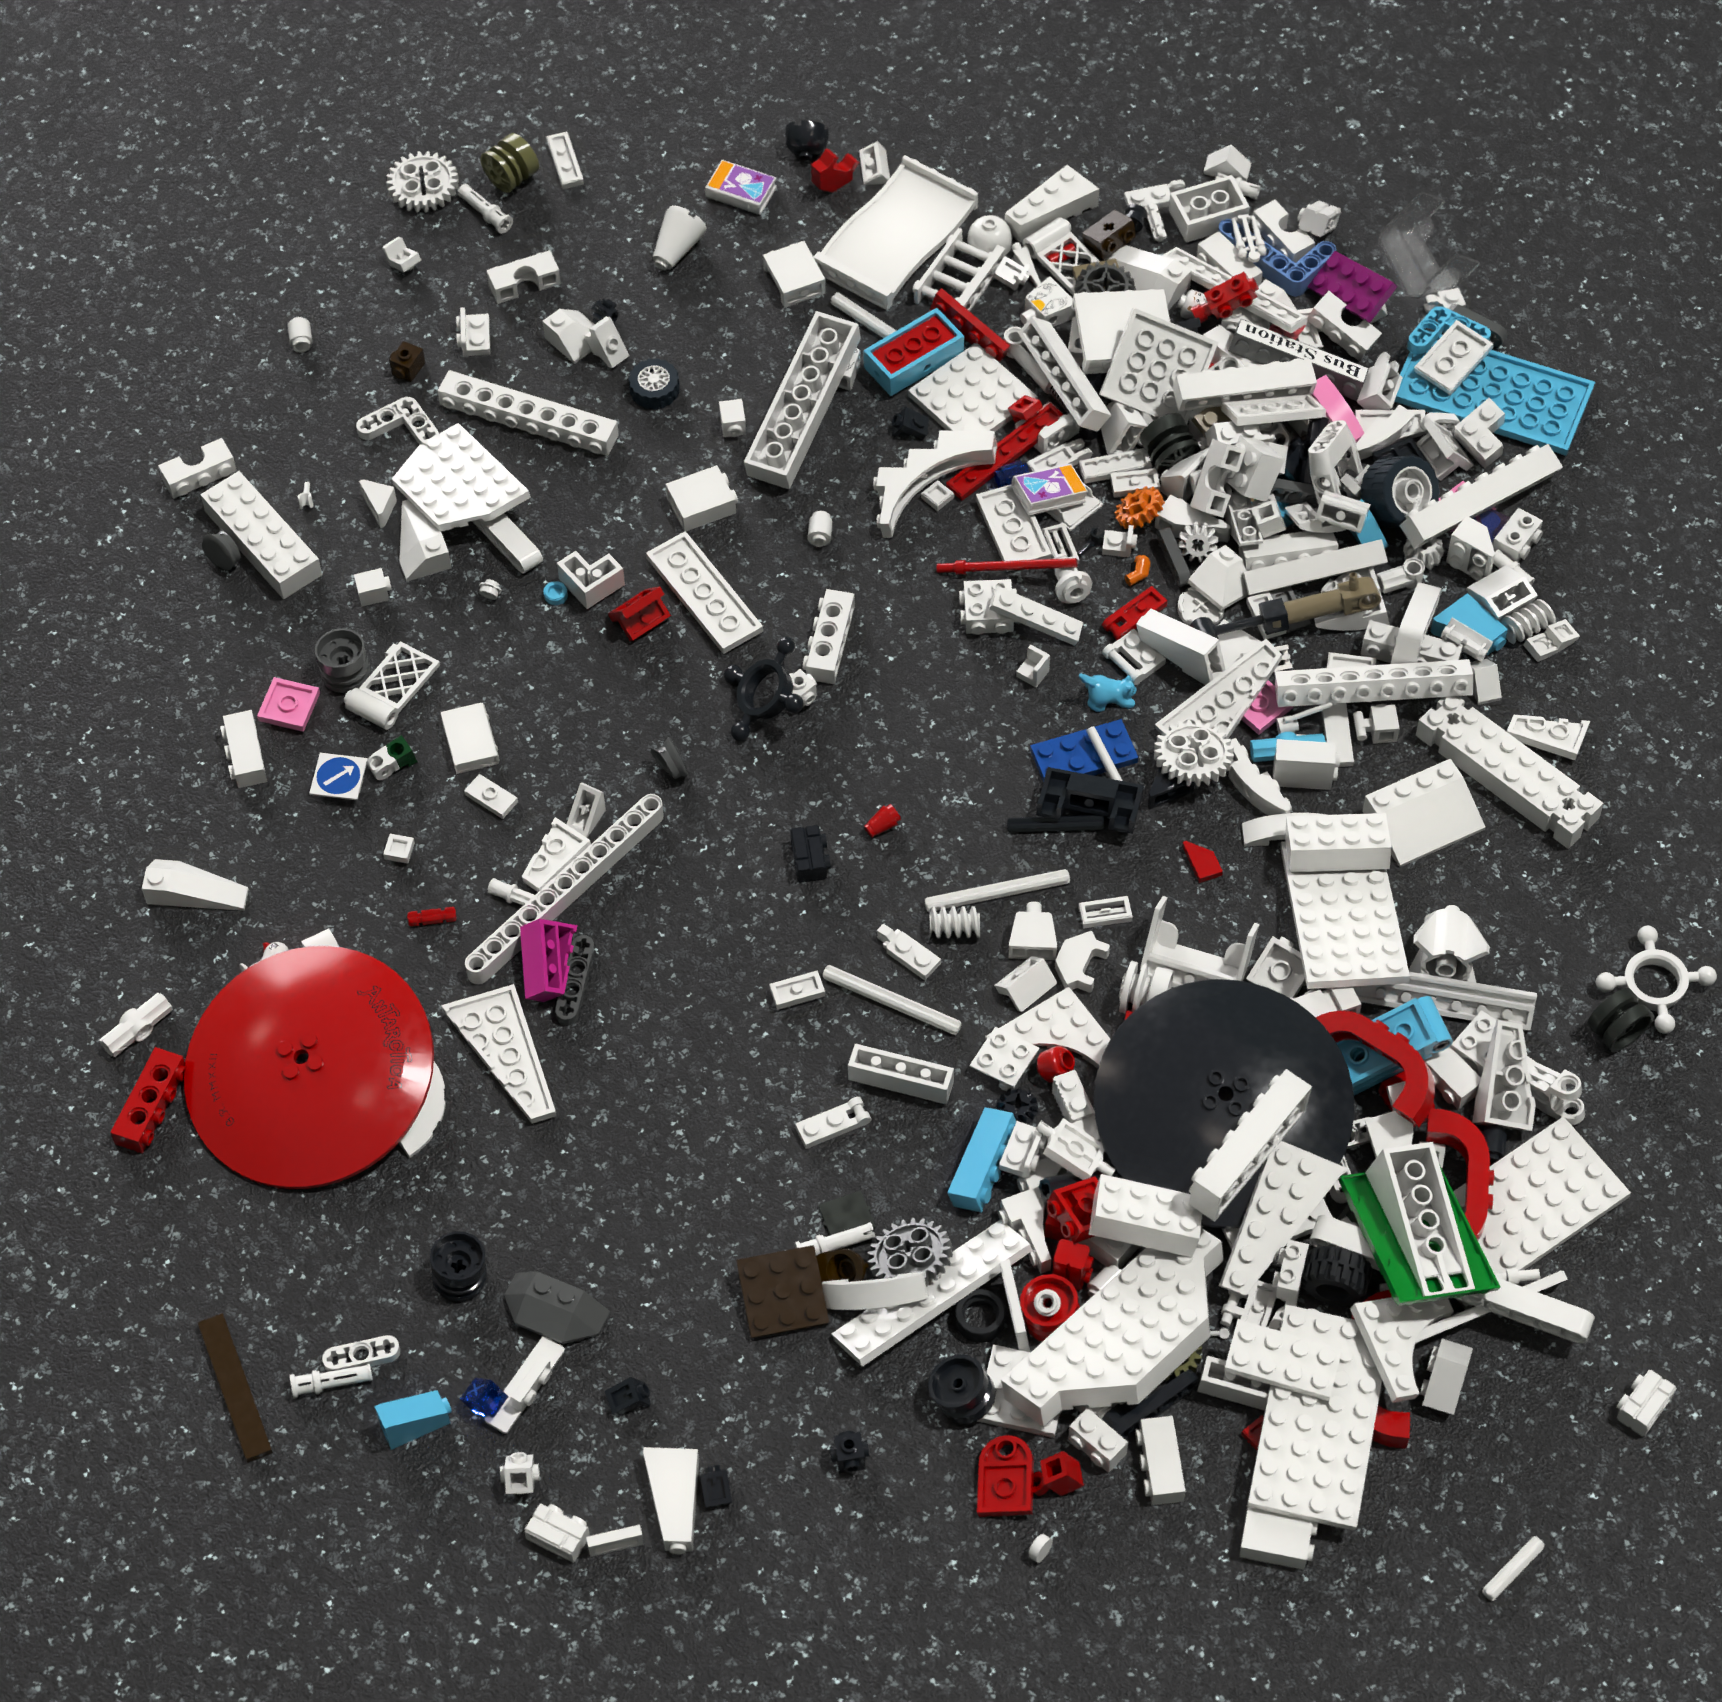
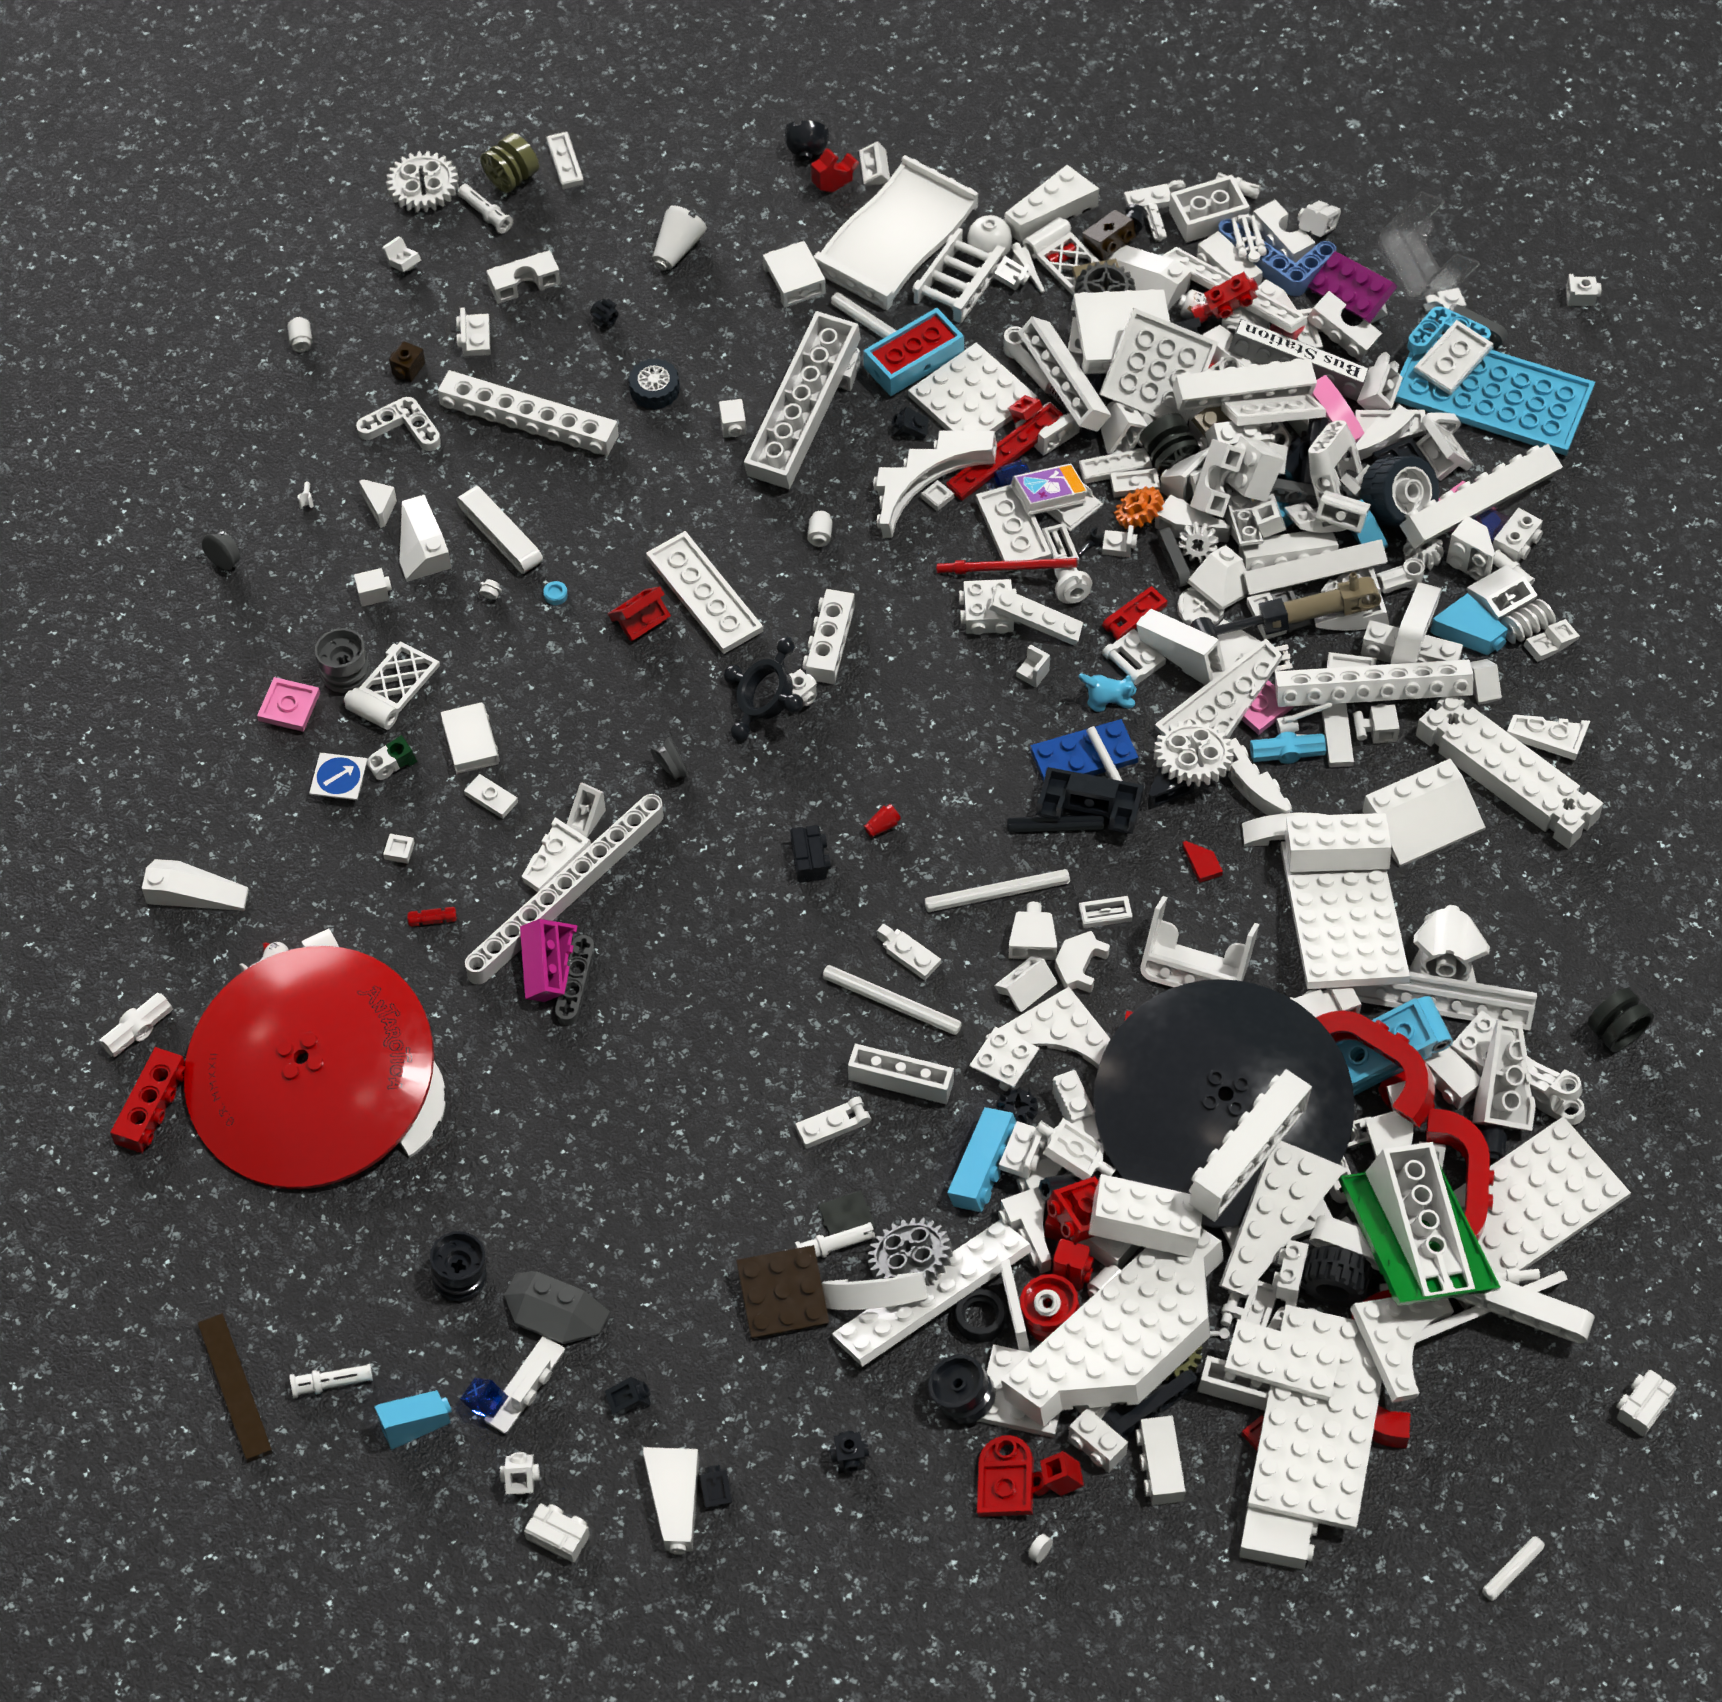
(184, 478): white arch -> none
(243, 749): white brick -> none
(261, 535): white brick -> none
(351, 1348): white beam -> none
(457, 481): white plate -> none
(501, 1038): white wing -> none
(509, 892): white axle -> none
(567, 333): white slope -> none
(592, 581): white brick -> none
(606, 342): white brick -> none
(615, 1540): white tile -> none
(701, 498): white brick -> none
(741, 187): piece -> none
(797, 990): white plate -> none
(841, 1265): dark brown piece -> none
(955, 922): white piece -> none
(970, 326): red wing -> none
(1048, 303): white torso -> none
(1055, 1062): red head -> none
(1060, 456): white hinge -> none
(1140, 987): white wheel -> none
(1141, 570): orange arm -> none
(1227, 162): white slope -> none
(1279, 968): white plate -> none
(1305, 764): white brick -> none
(1448, 1371): white brick -> none
(1473, 642): white hinge -> none
(1476, 432): white brick -> none
(1582, 291): none -> white brick
(1648, 936): white piece -> none

